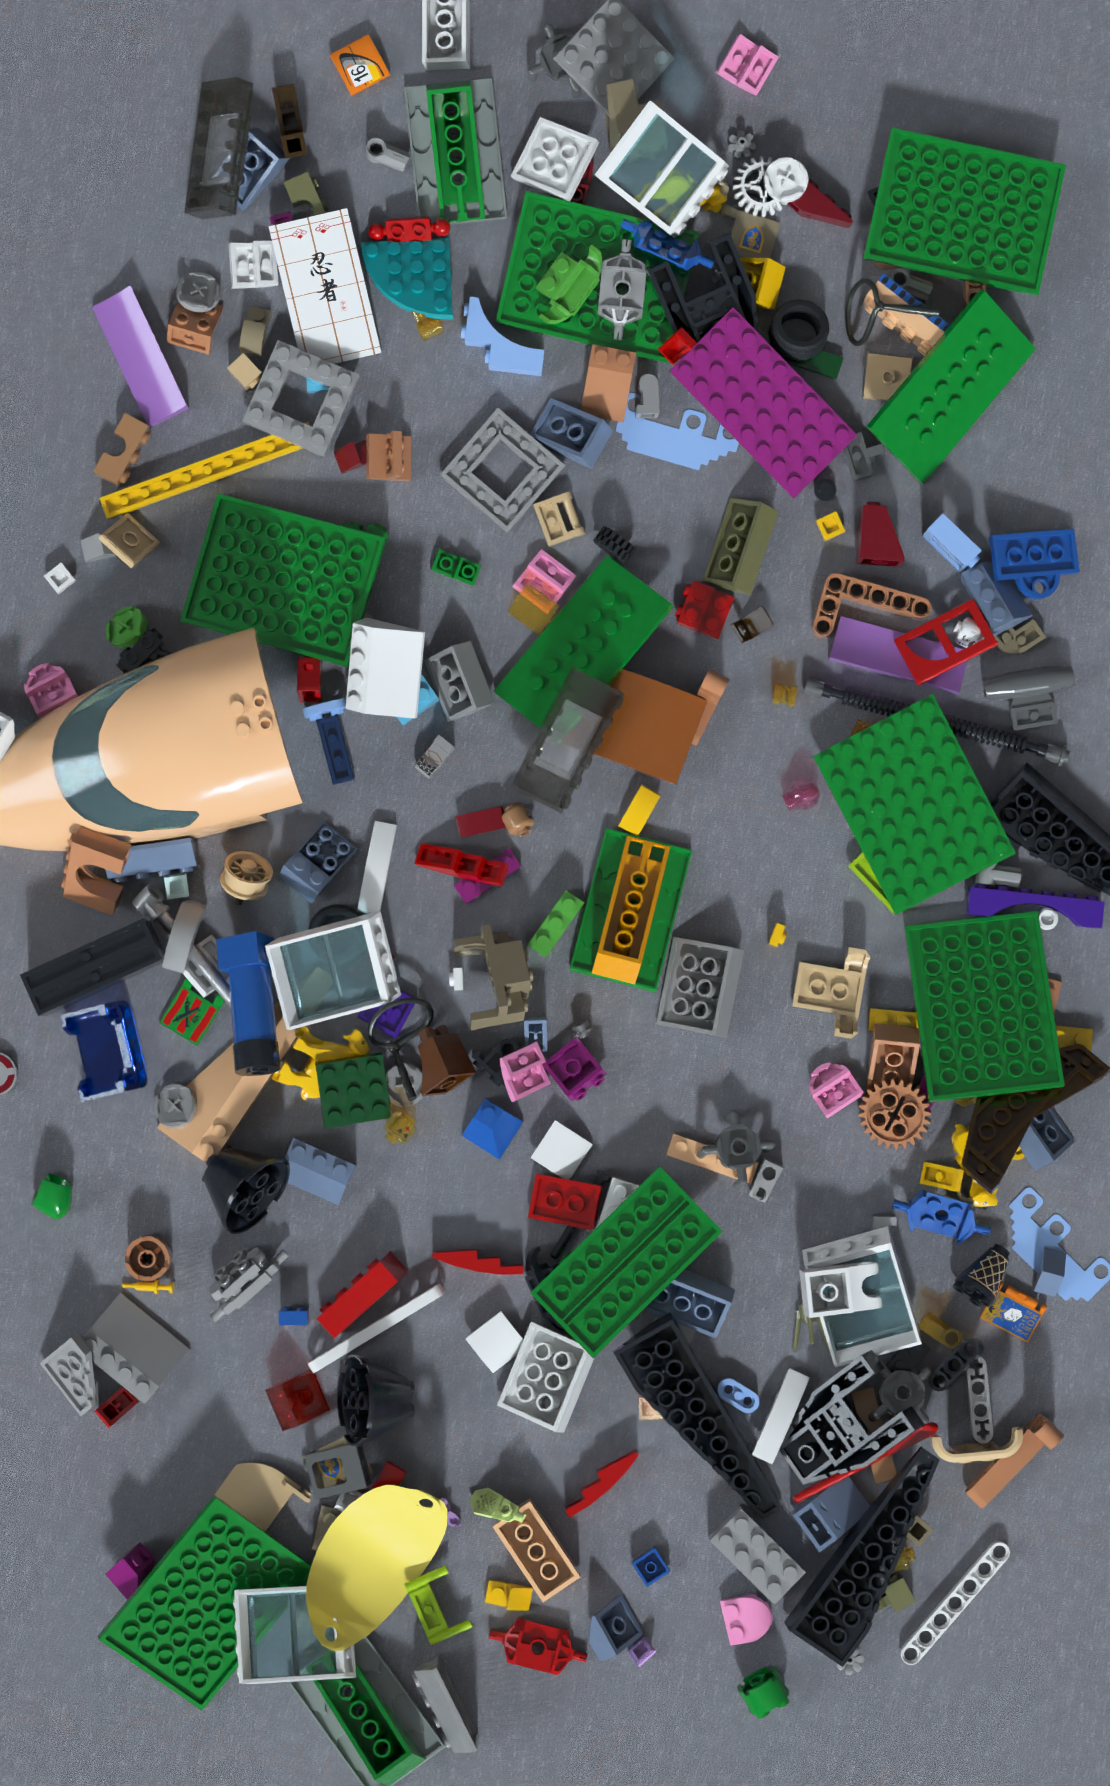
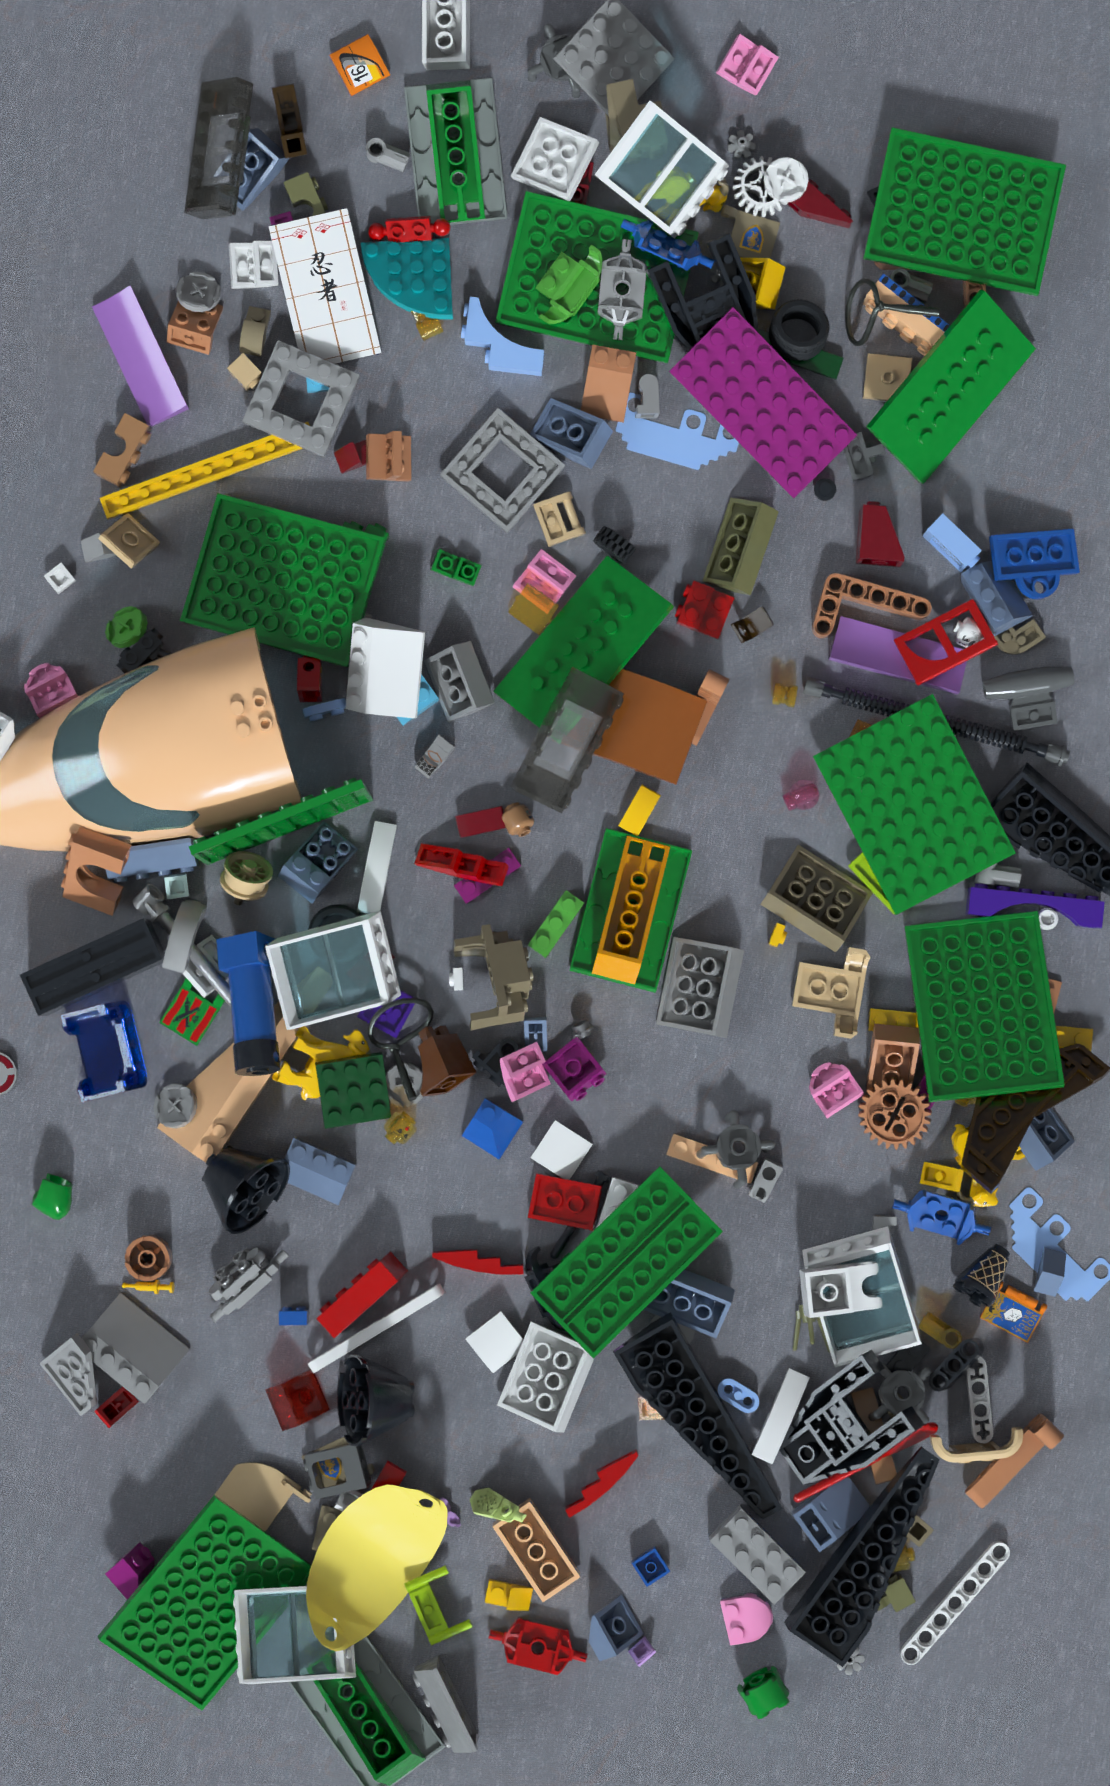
(280, 823): none -> green plate
(335, 750): dark blue tile -> none
(677, 346): red tile -> none
(817, 898): none -> dark tan slope
(830, 526): yellow plate -> none

